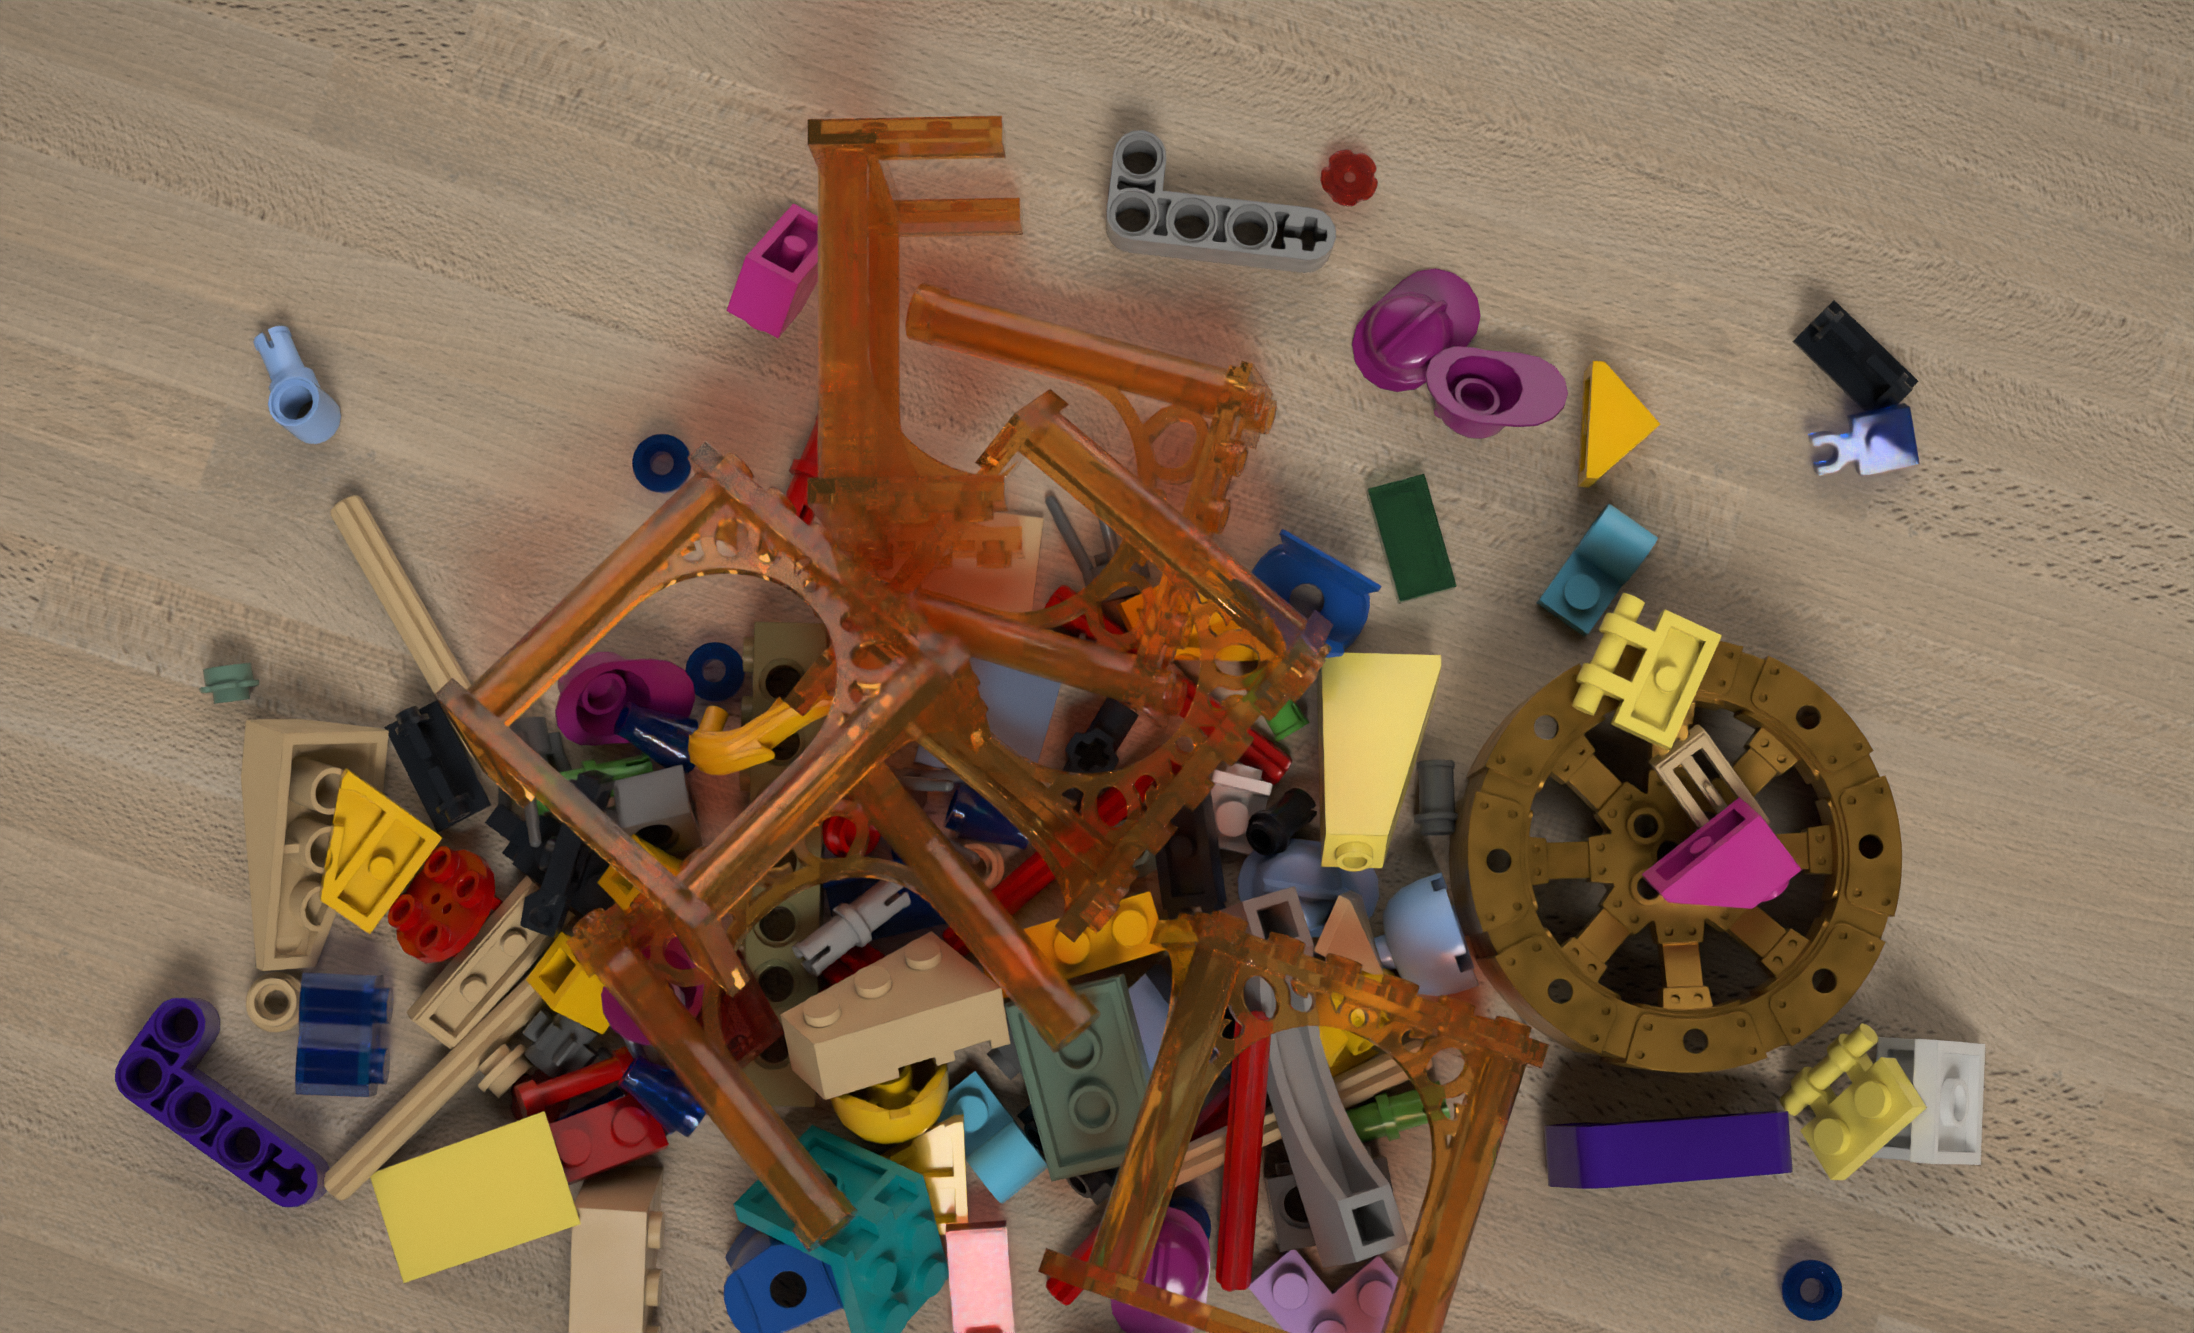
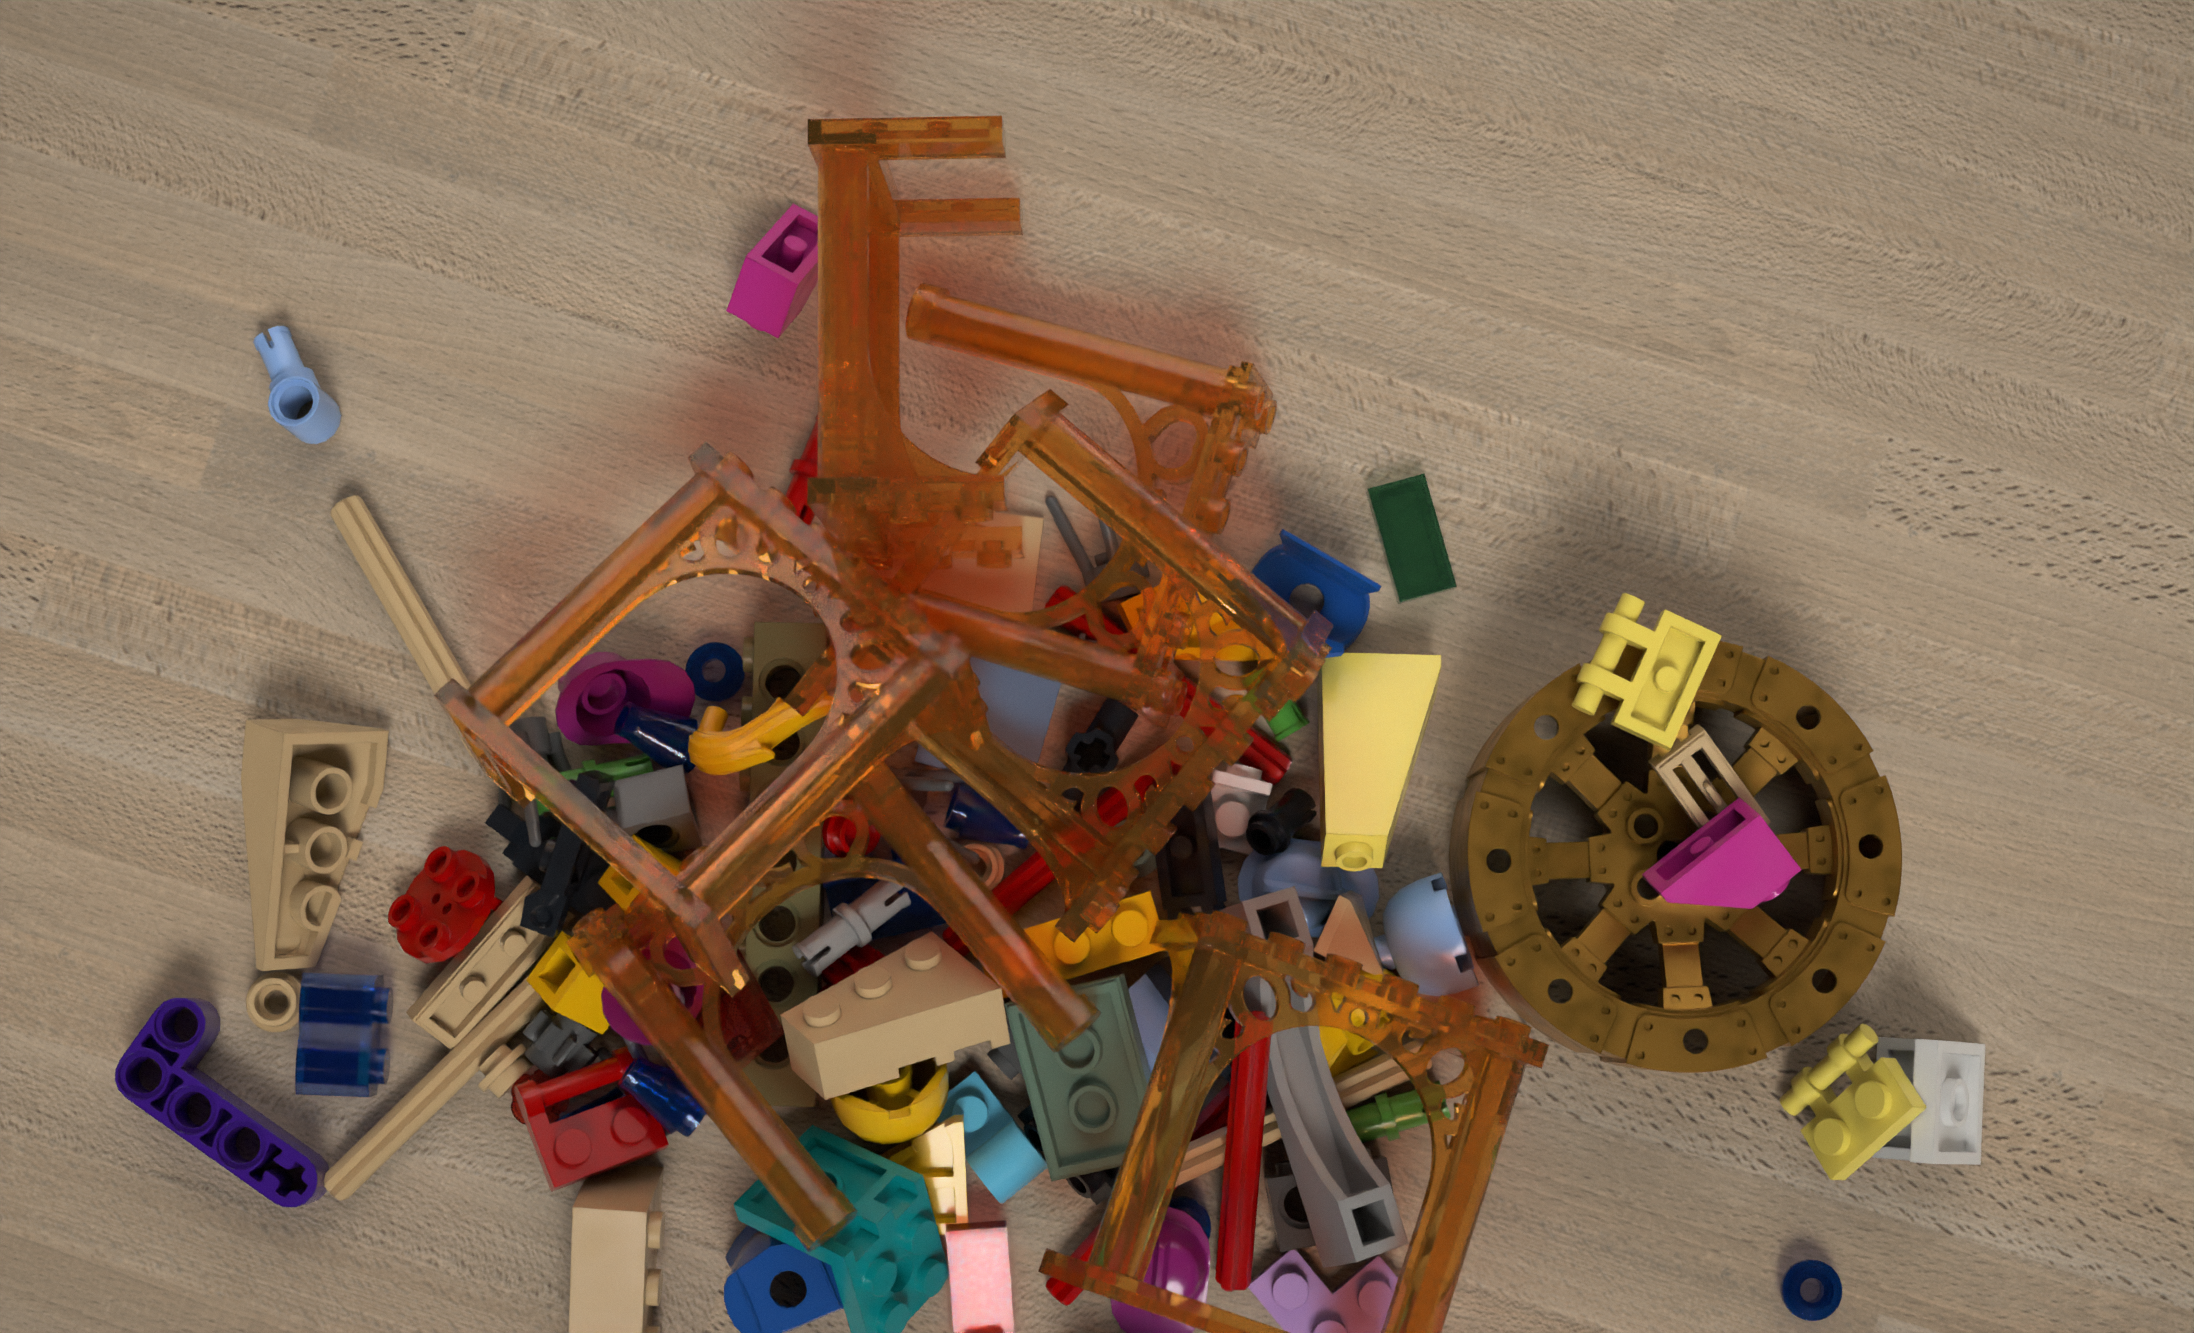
(229, 682): sand green plate -> none
(371, 852): yellow wing -> none
(437, 765): black hinge -> none
(475, 1197): light yellow sticker -> none
(649, 450): clear blue plate -> none
(1219, 214): light grey beam -> none
(1345, 192): clear red plate -> none
(1413, 325): magenta piece -> none
(1436, 797): dark grey pin -> none
(1489, 389): magenta piece -> none
(1597, 569): medium azure plate -> none
(1610, 423): yellow slope -> none
(1667, 1150): dark purple beam -> none
(1855, 359): black hinge -> none
(1875, 442): clear blue plate -> none

